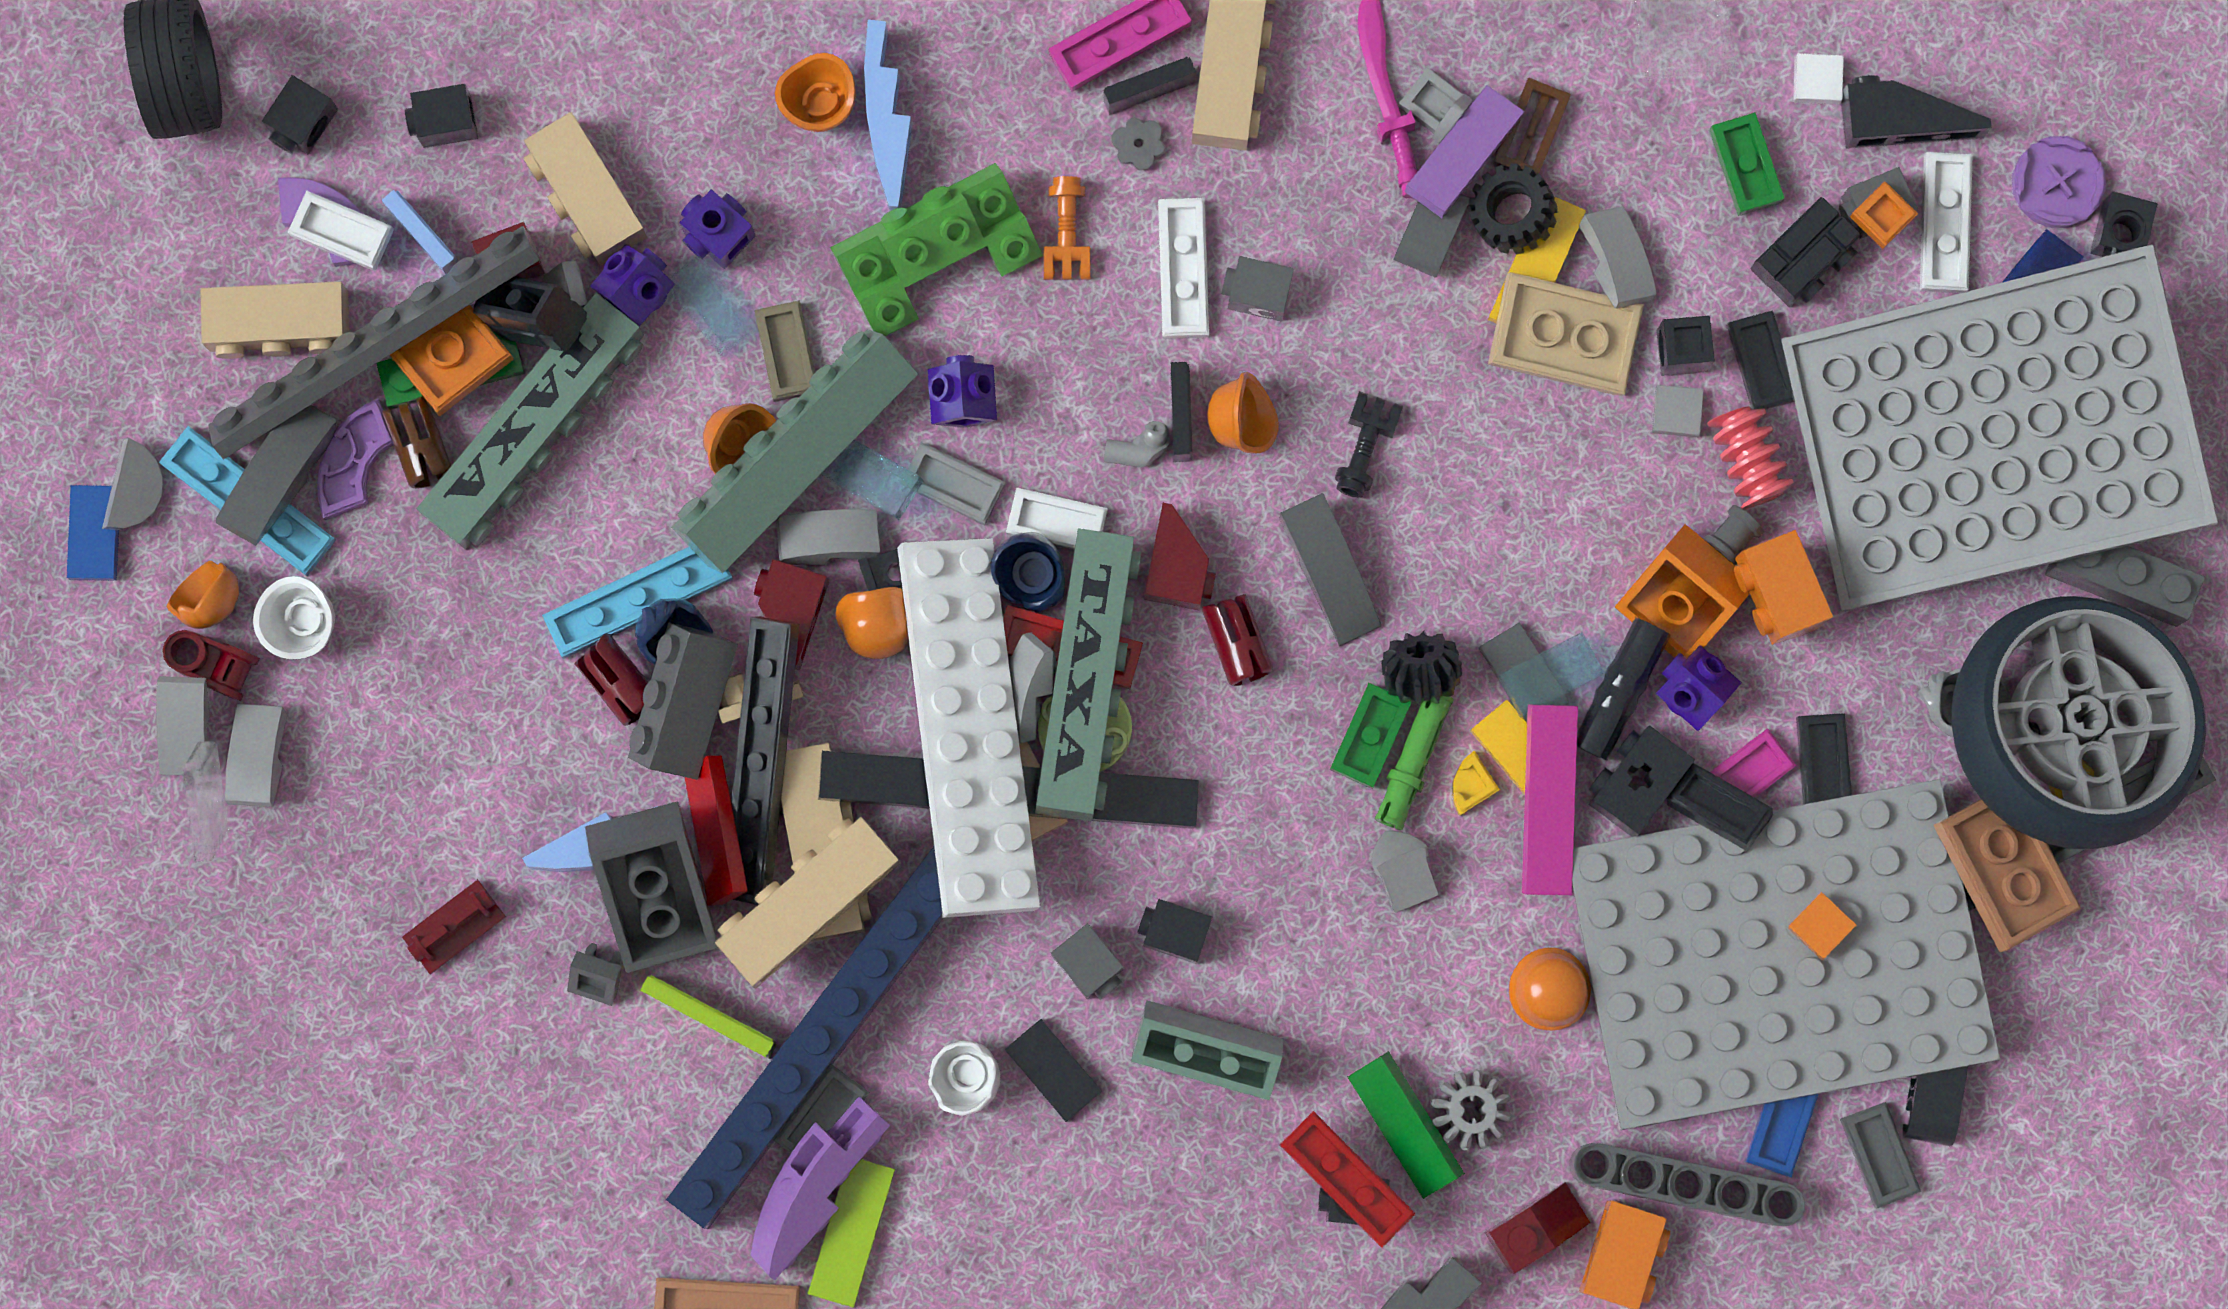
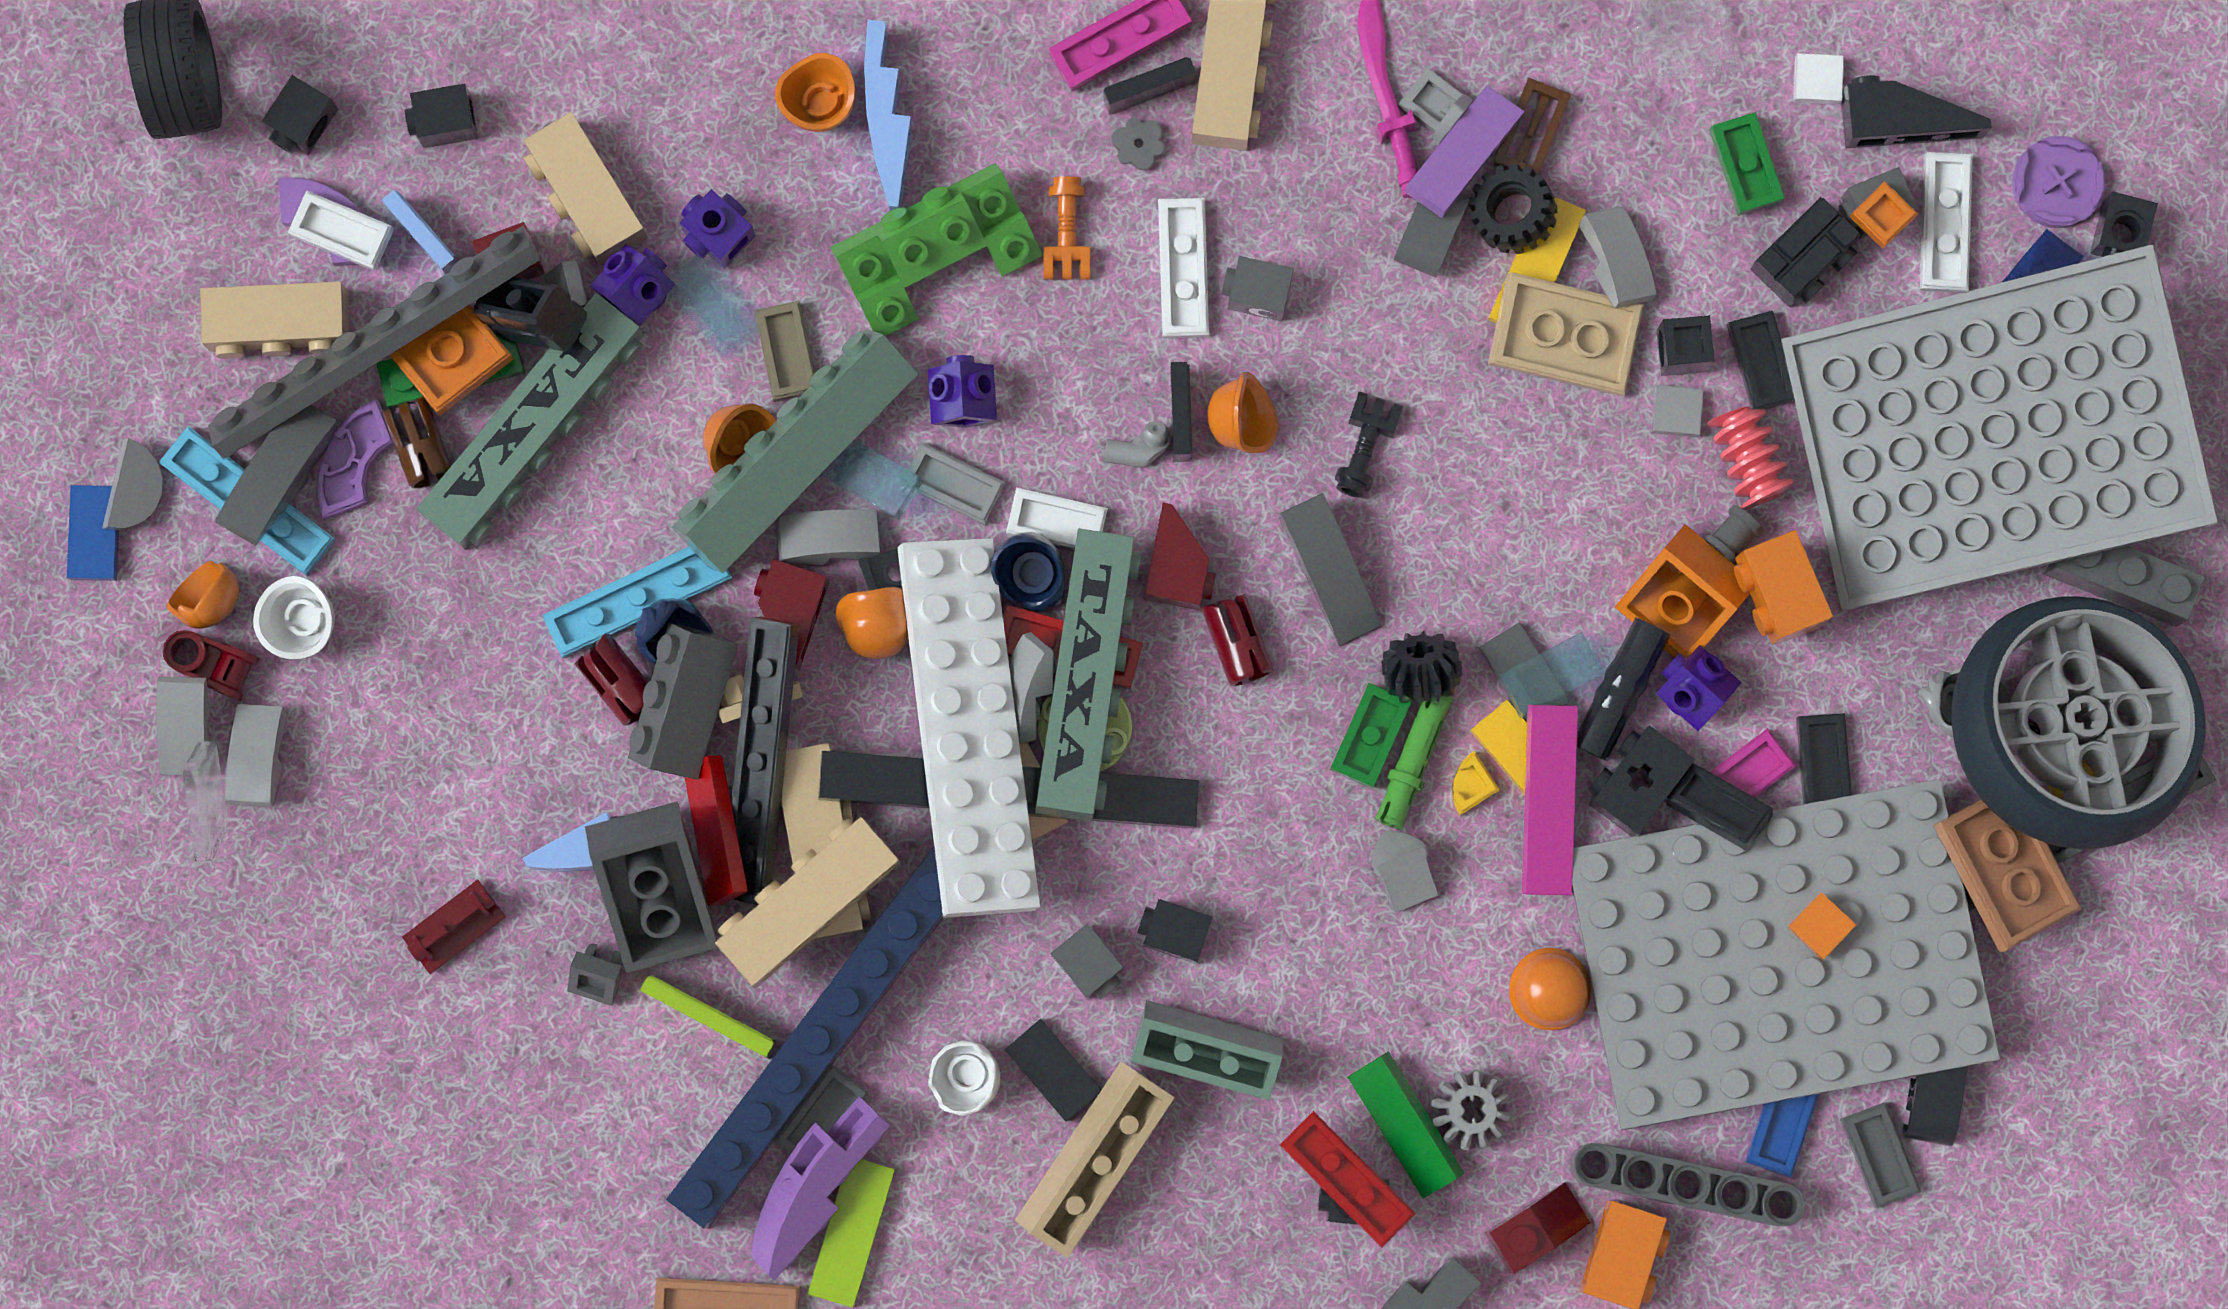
(1094, 1159): none -> tan brick

